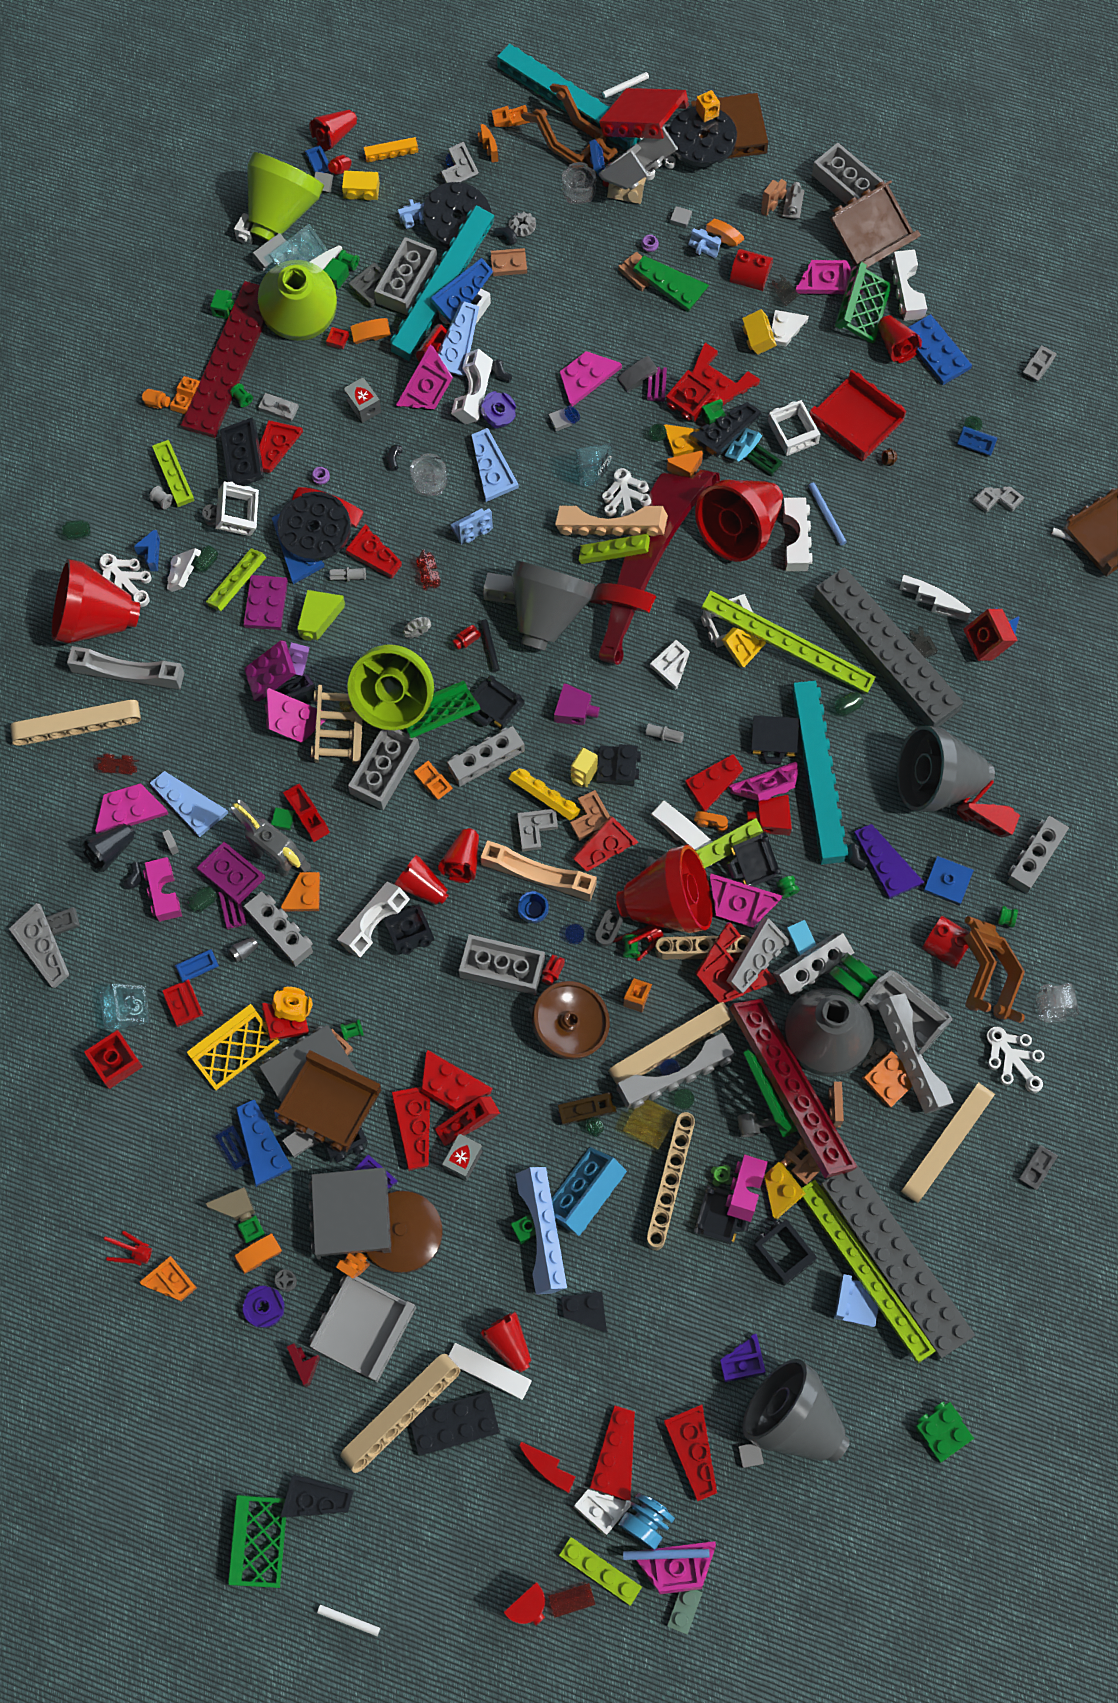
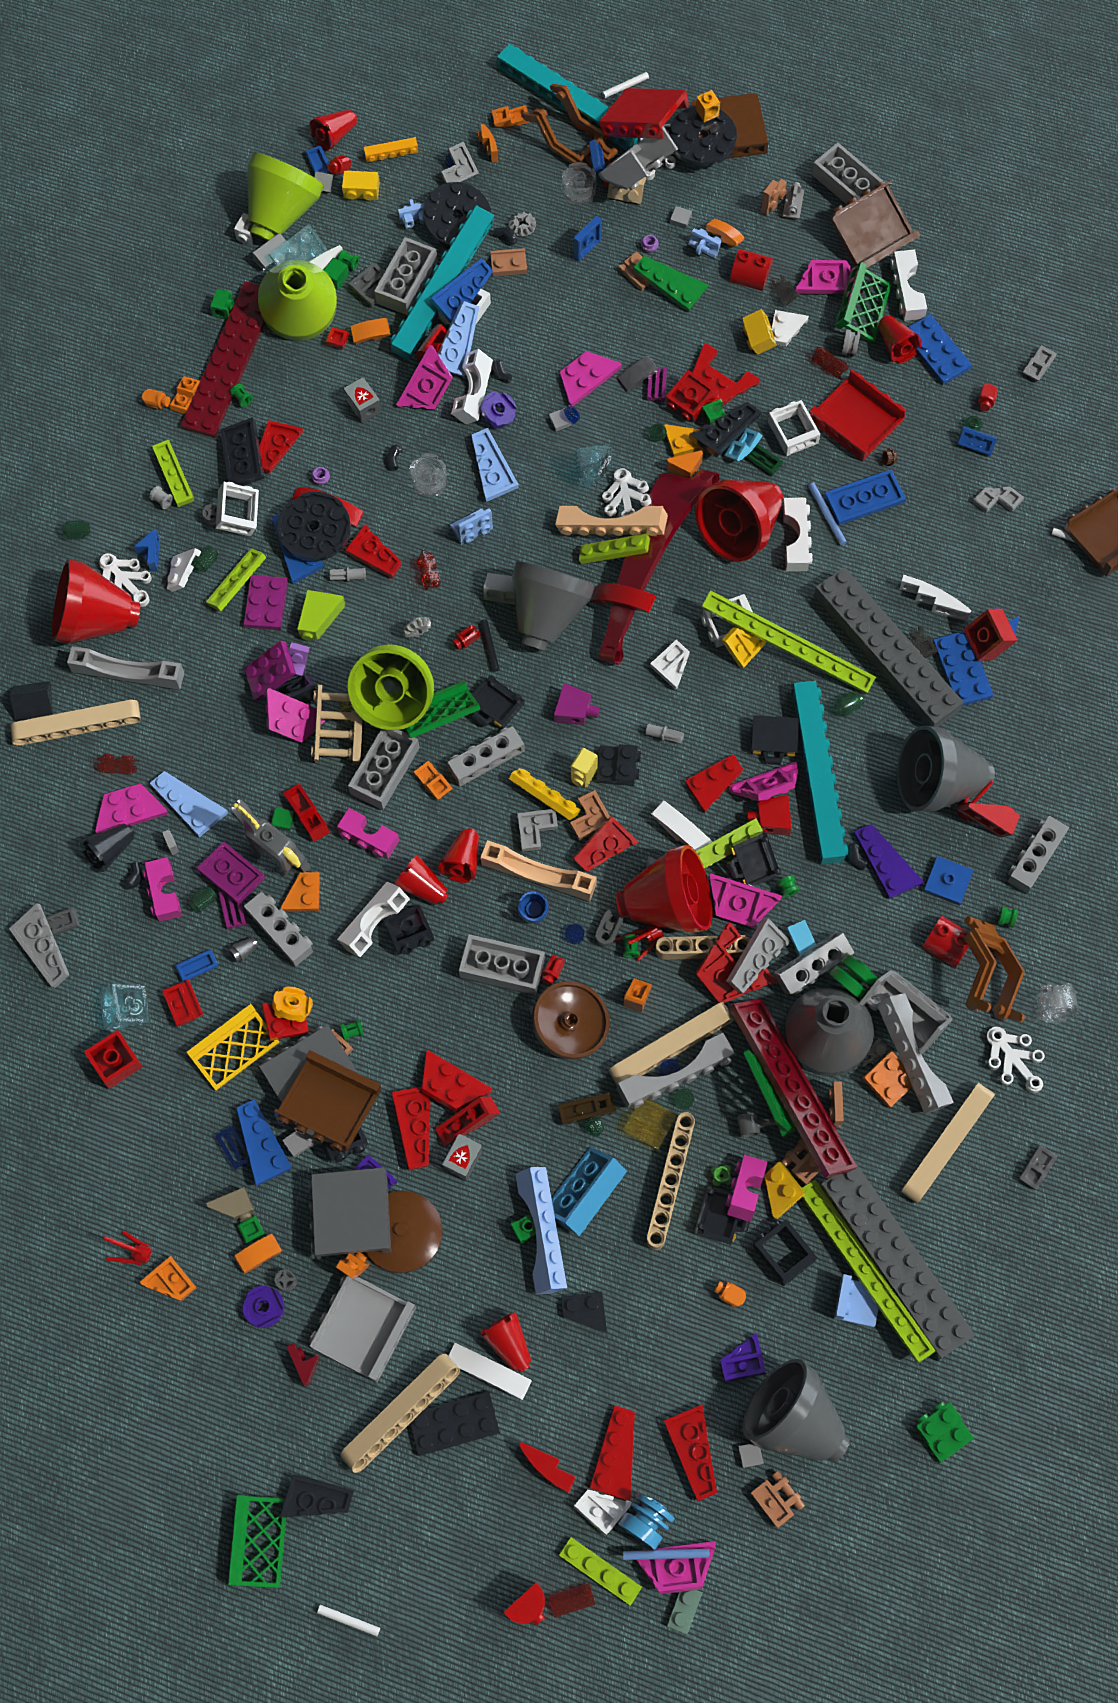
(31, 700): none -> black slope
(278, 407): light grey hinge -> none
(380, 843): none -> dark pink arch
(587, 238): none -> blue plate
(707, 819): orange plate -> none
(730, 1293): none -> orange arm
(773, 1504): none -> nougat plate
(829, 362): none -> clear red hinge
(851, 342): none -> light grey wheel
(865, 497): none -> blue plate
(962, 668): none -> blue plate
(987, 397): none -> red arm

